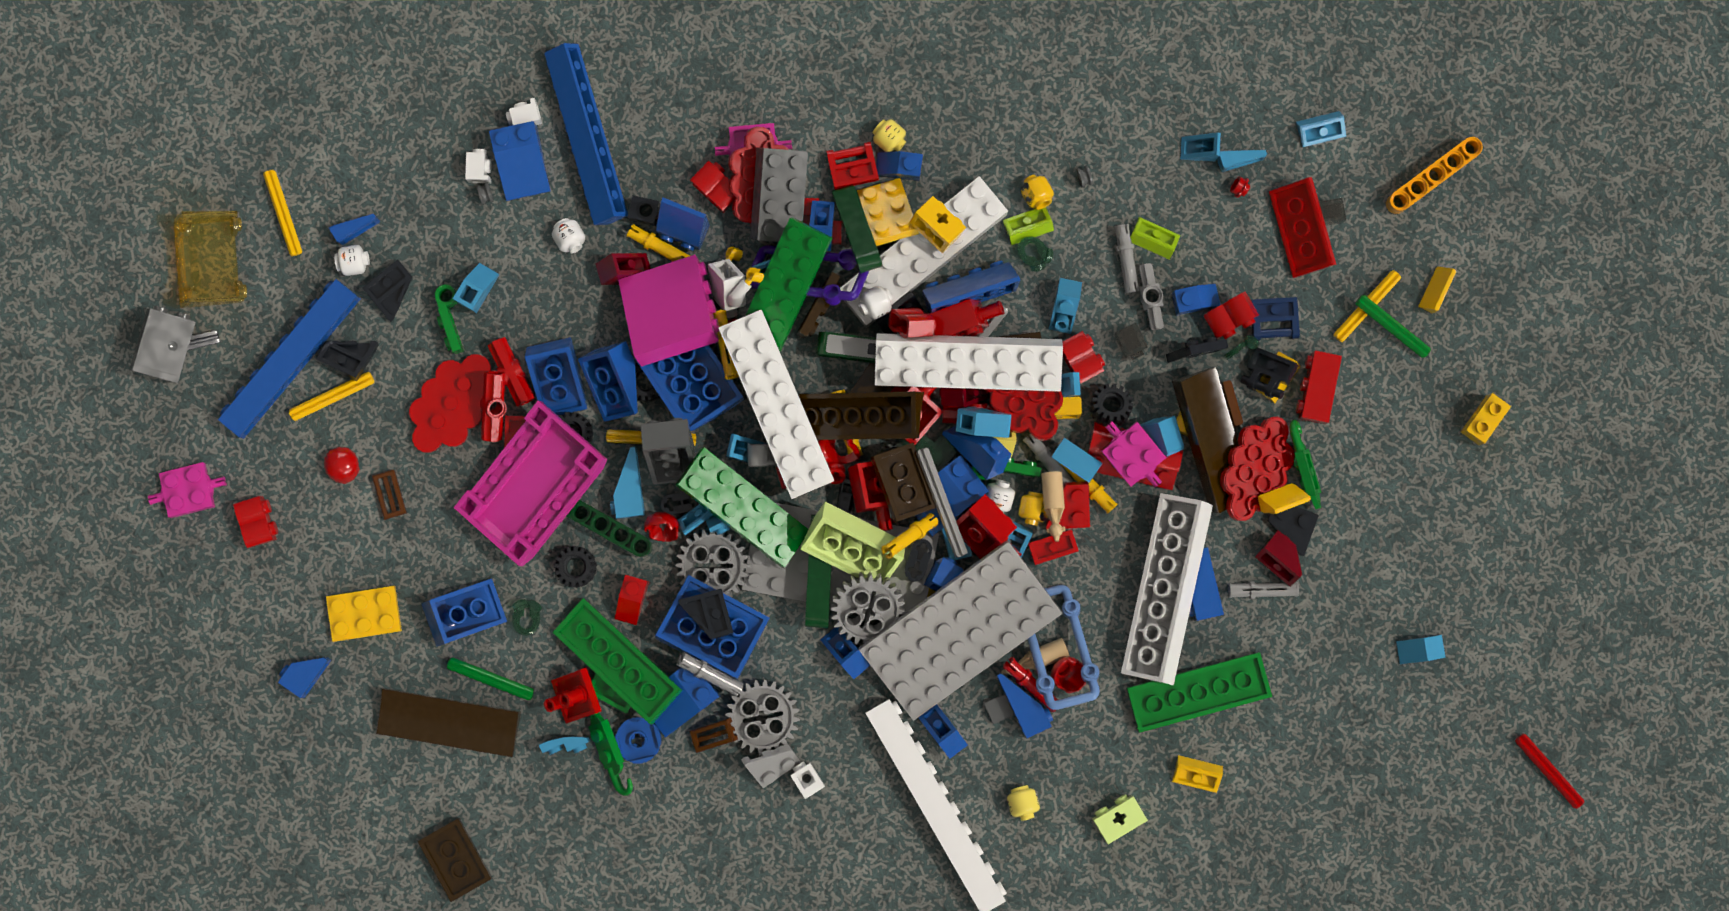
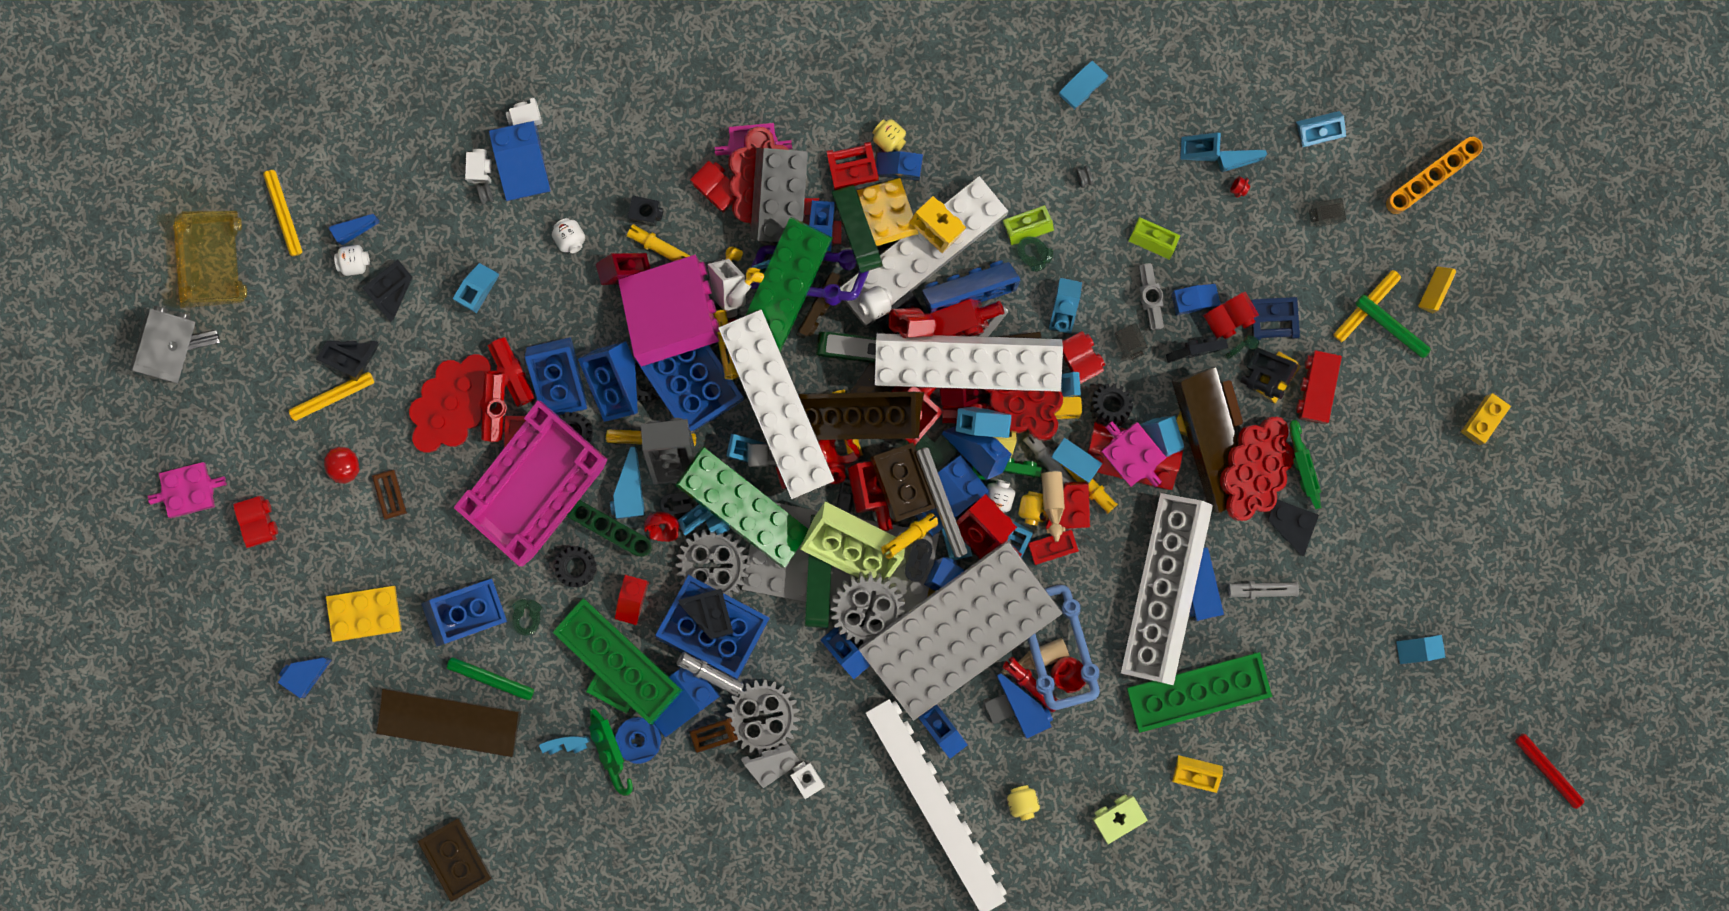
(288, 359): blue brick -> none
(446, 319): green plate -> none
(573, 696): red plate -> none
(586, 134): blue brick -> none
(682, 225): blue slope -> none
(1037, 192): yellow head -> none
(1083, 85): none -> dark azure slope
(1127, 261): light grey pin -> none
(1281, 558): dark red slope -> none
(1282, 499): yellow slope -> none
(1302, 227): red tile -> none

